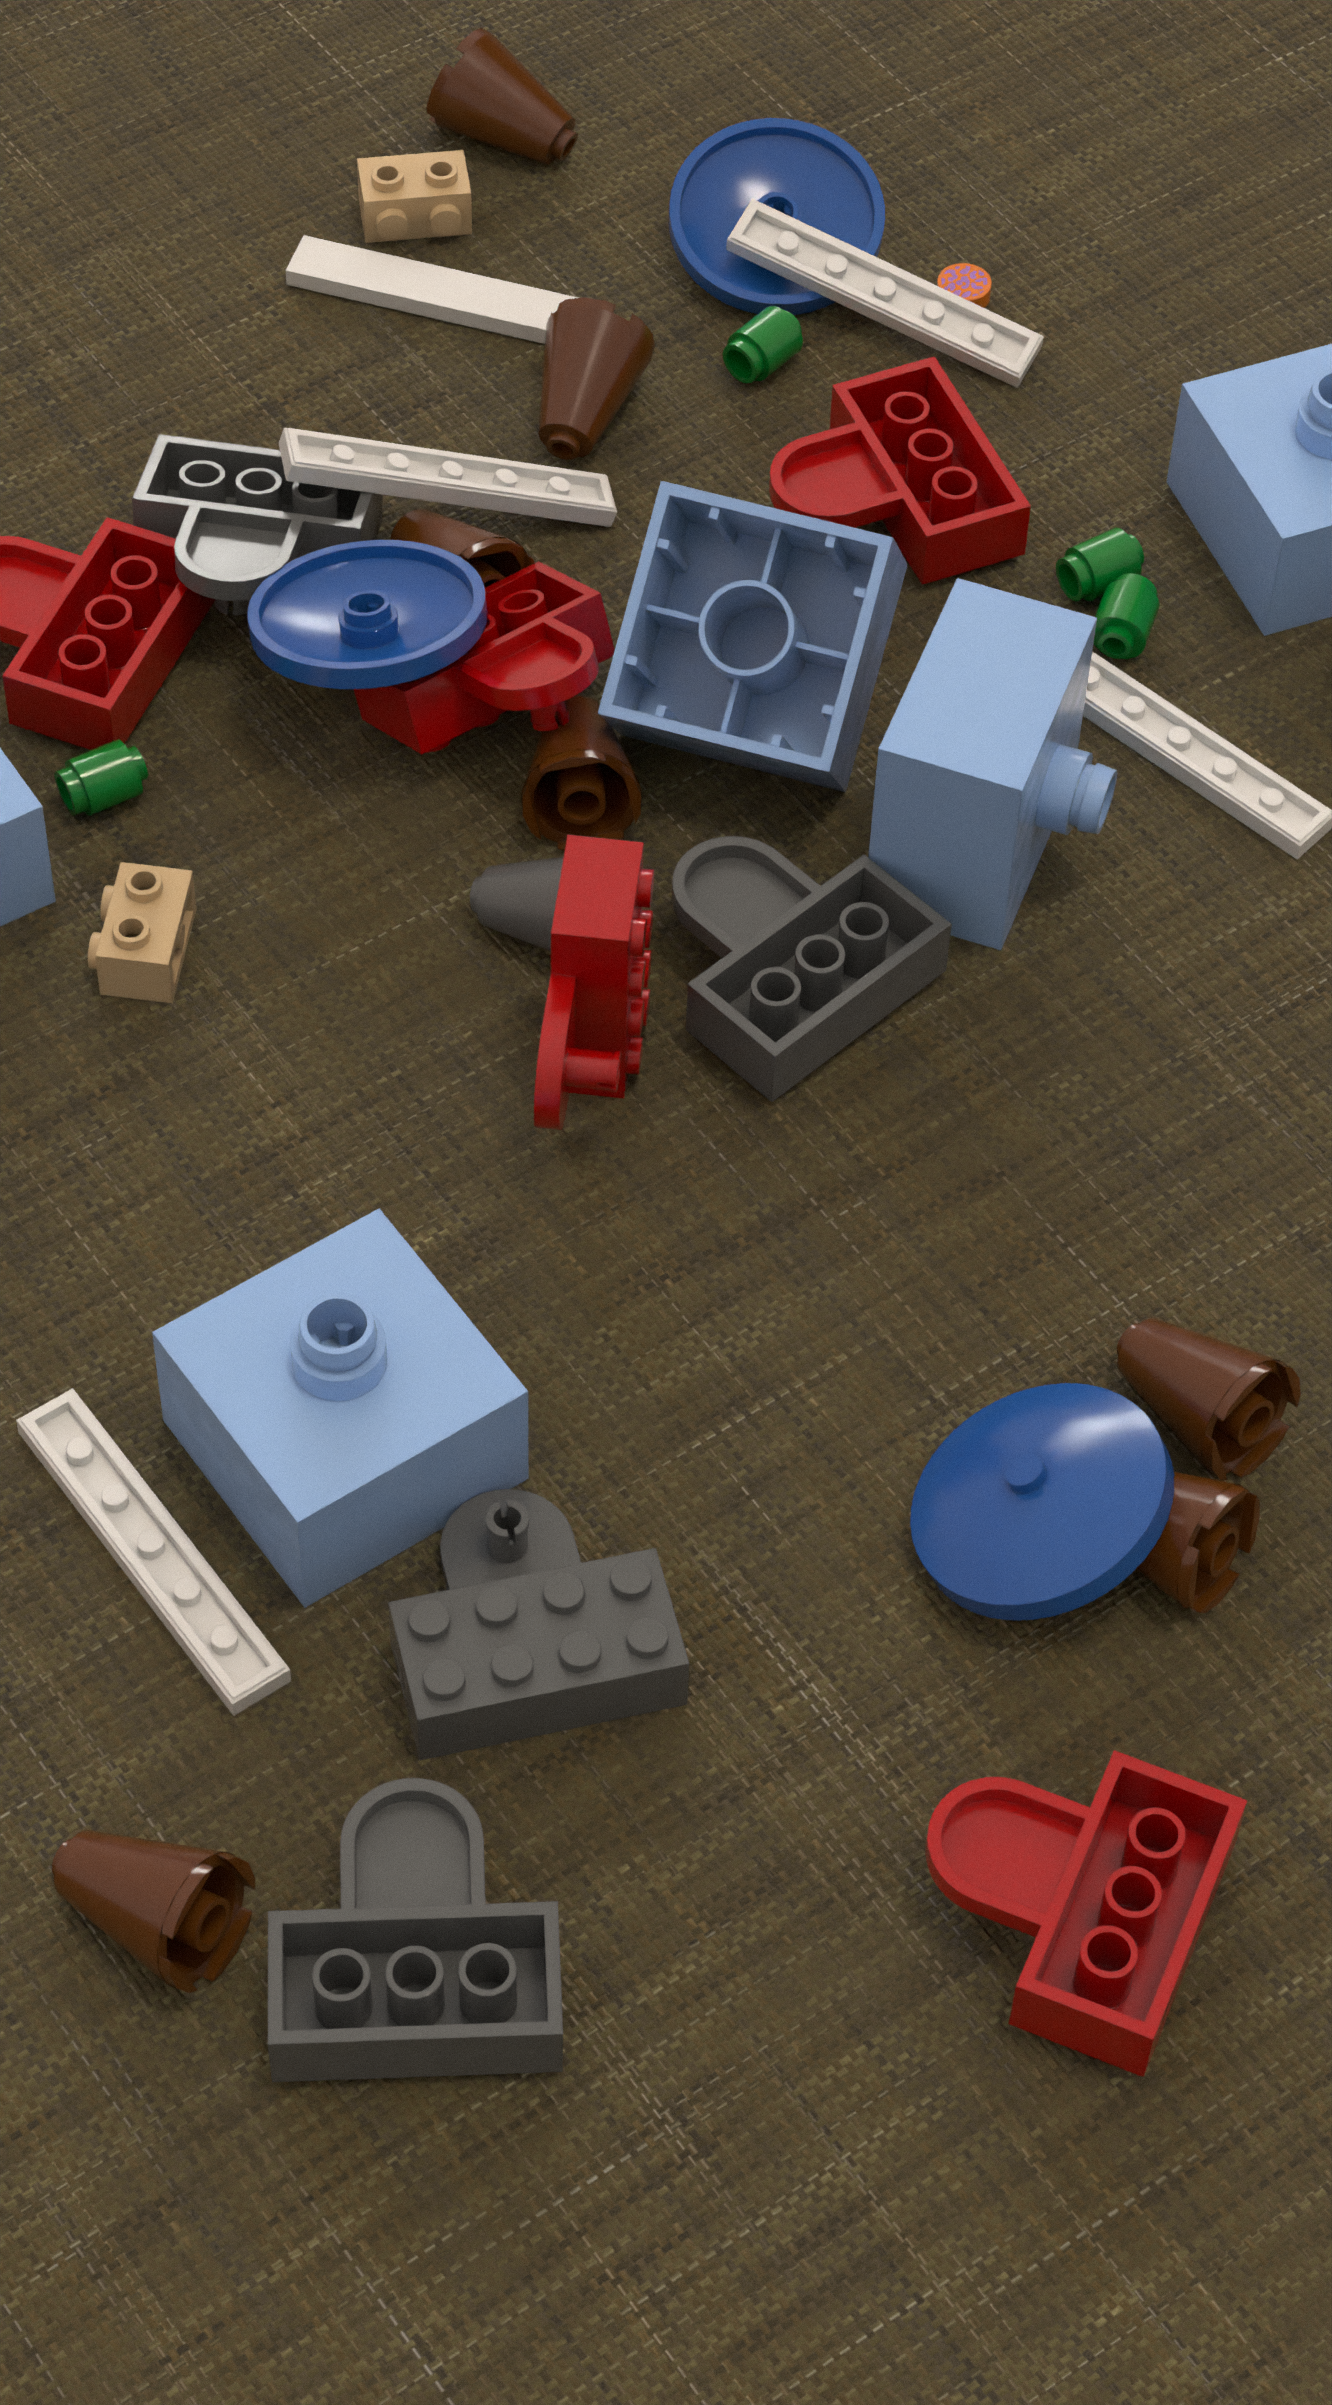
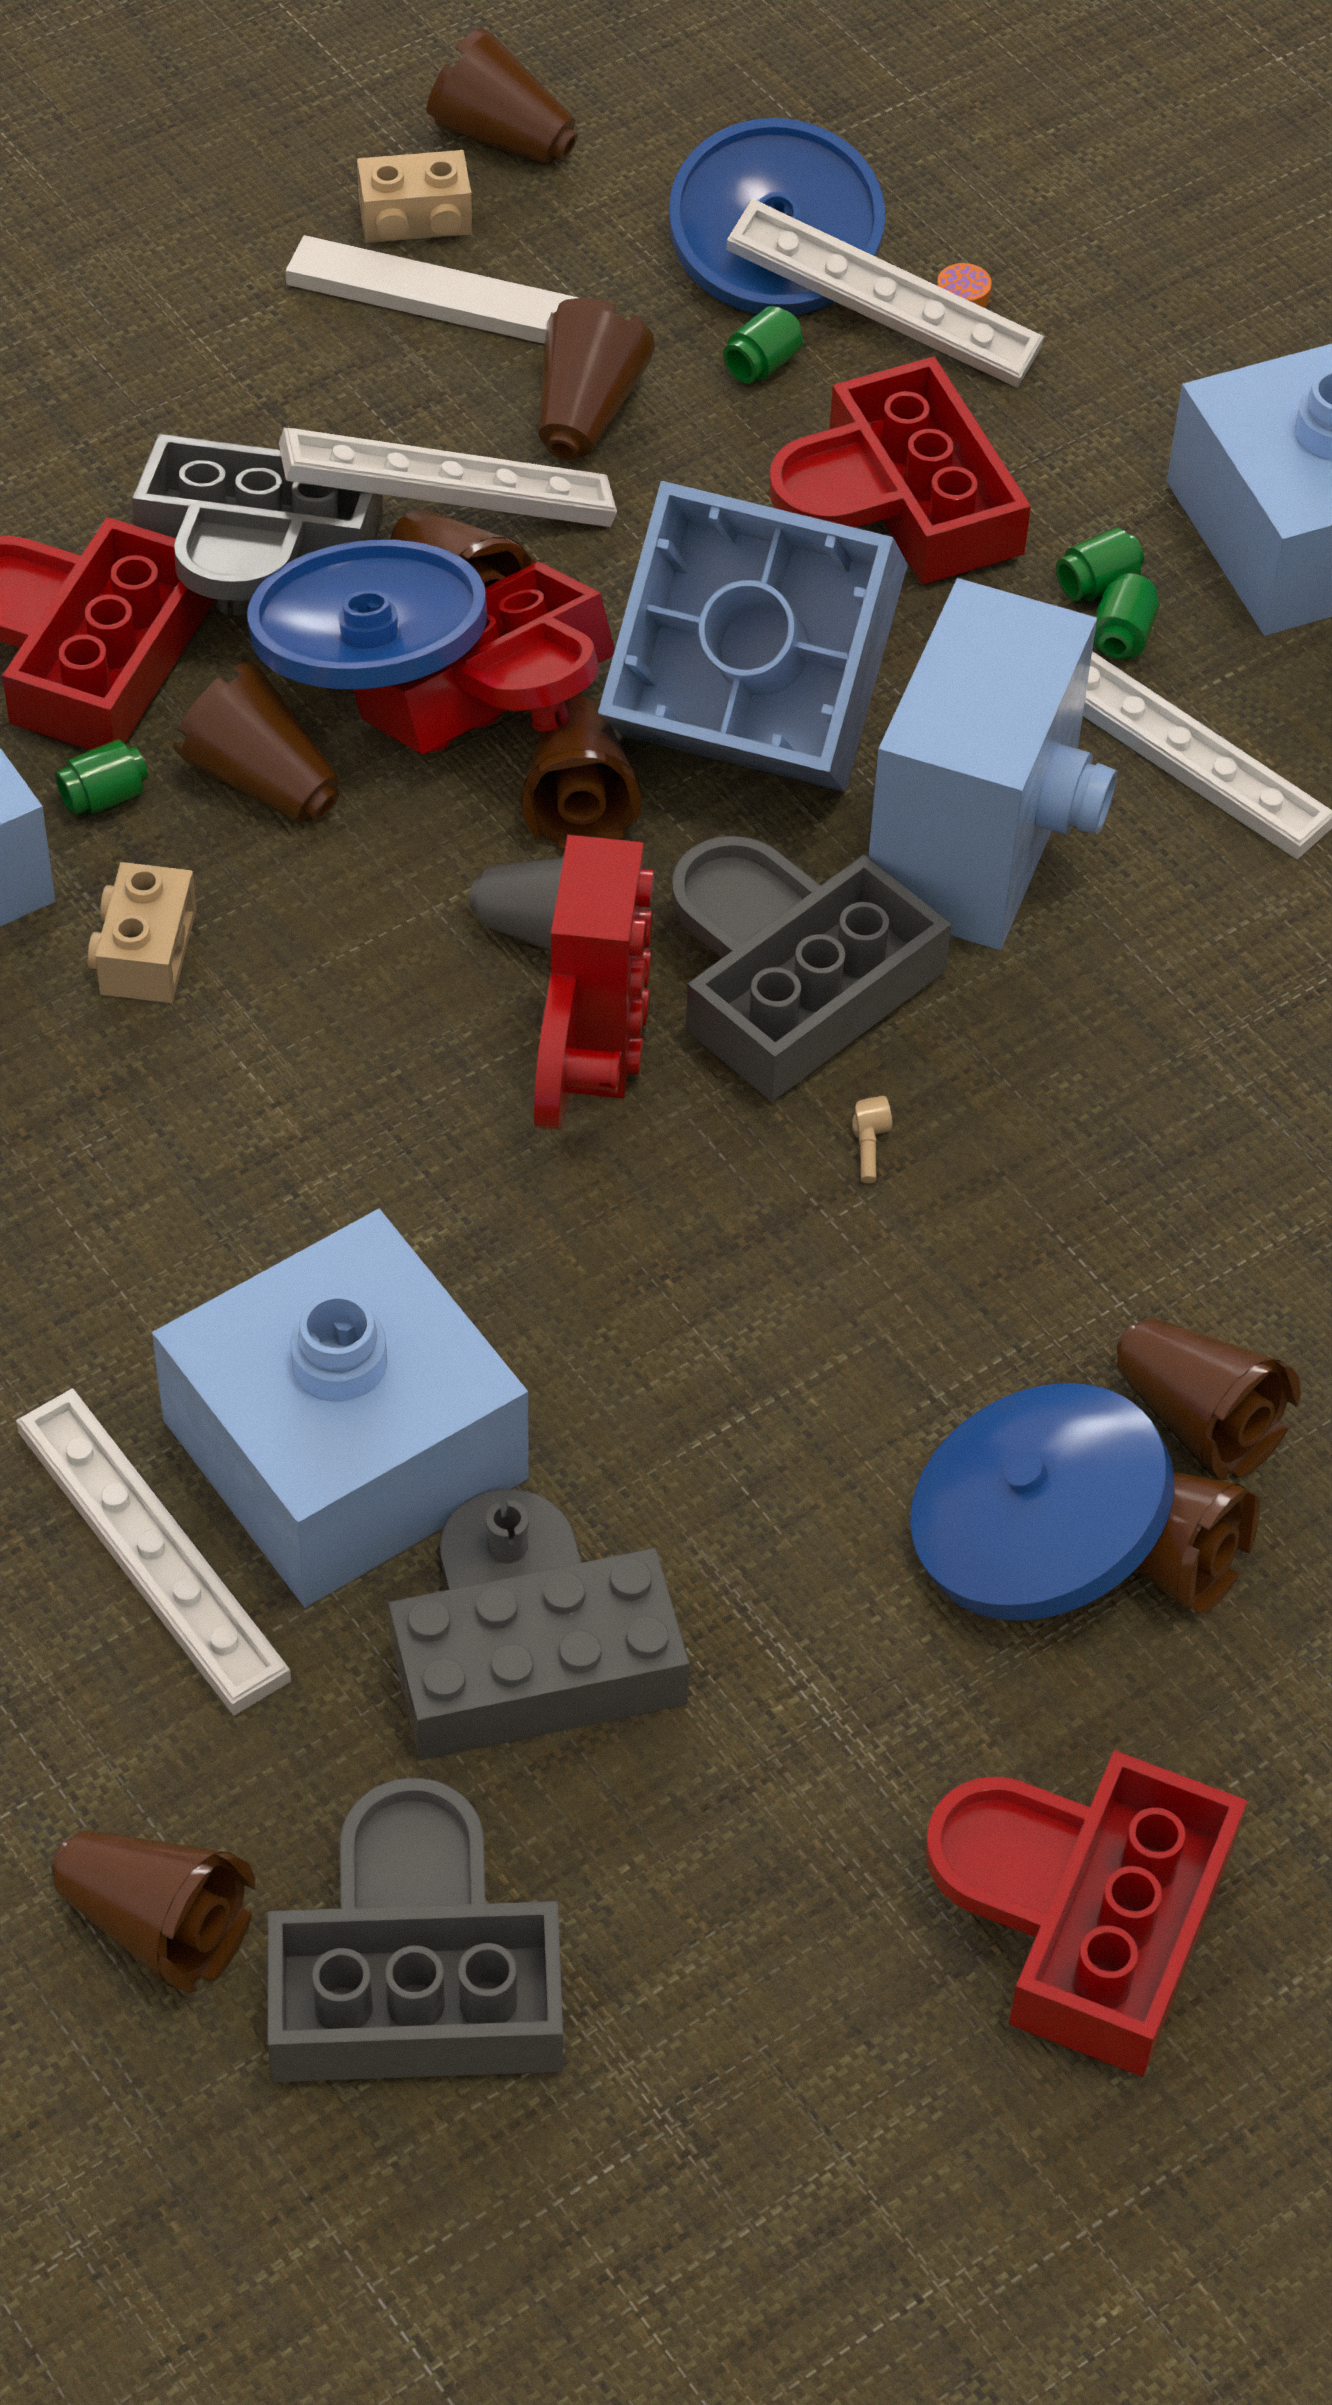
(258, 746): none -> reddish brown cone
(870, 1118): none -> tan hand

